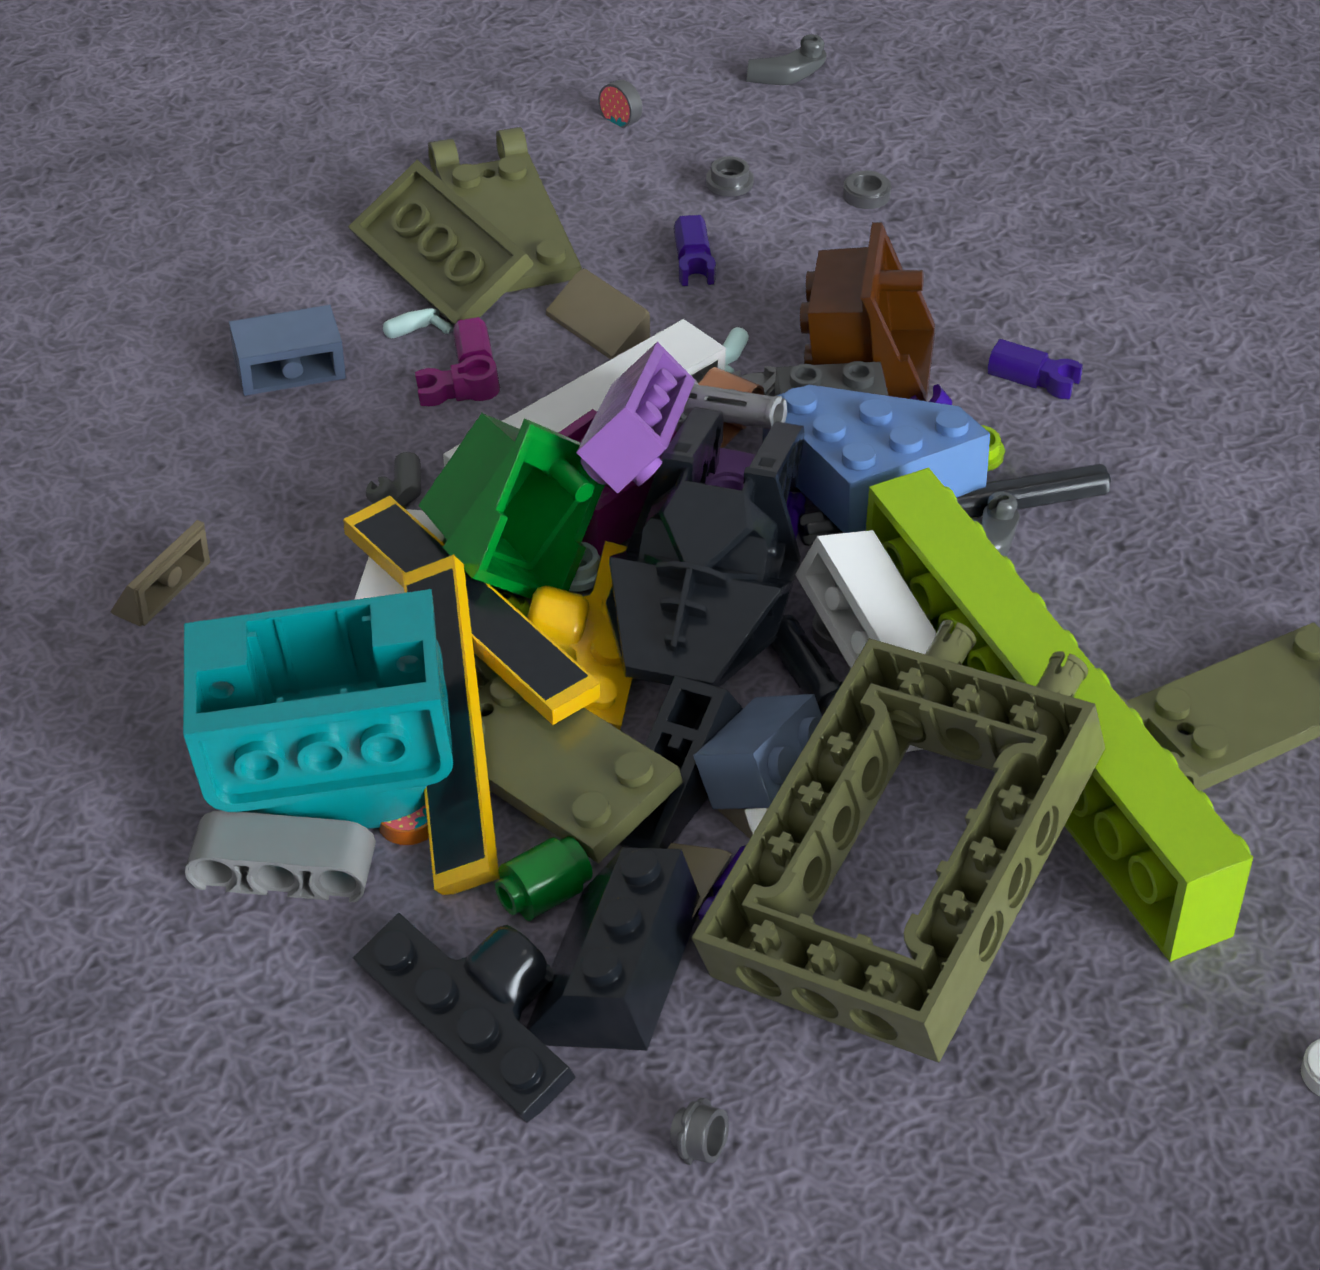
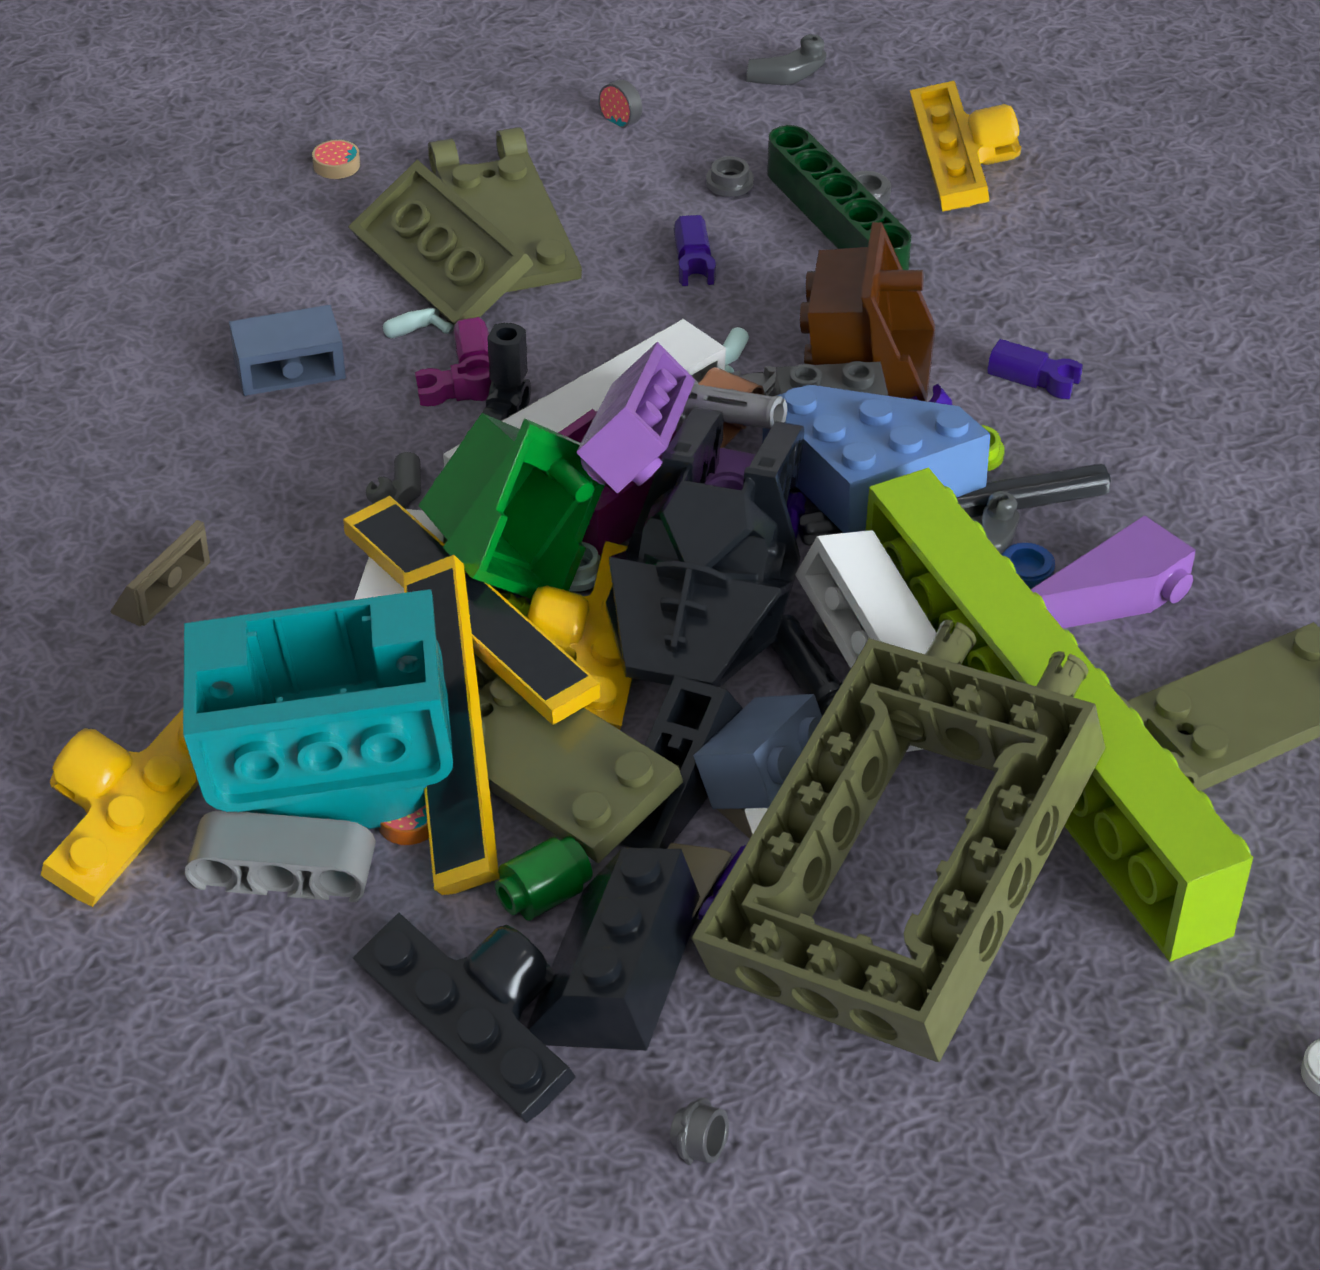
(125, 804): none -> yellow plate
(336, 159): none -> tile
(507, 371): none -> black bar
(600, 315): dark tan slope -> none
(829, 192): none -> dark green beam
(962, 142): none -> yellow plate
(1031, 562): none -> blue tile
(1121, 577): none -> medium lavender slope

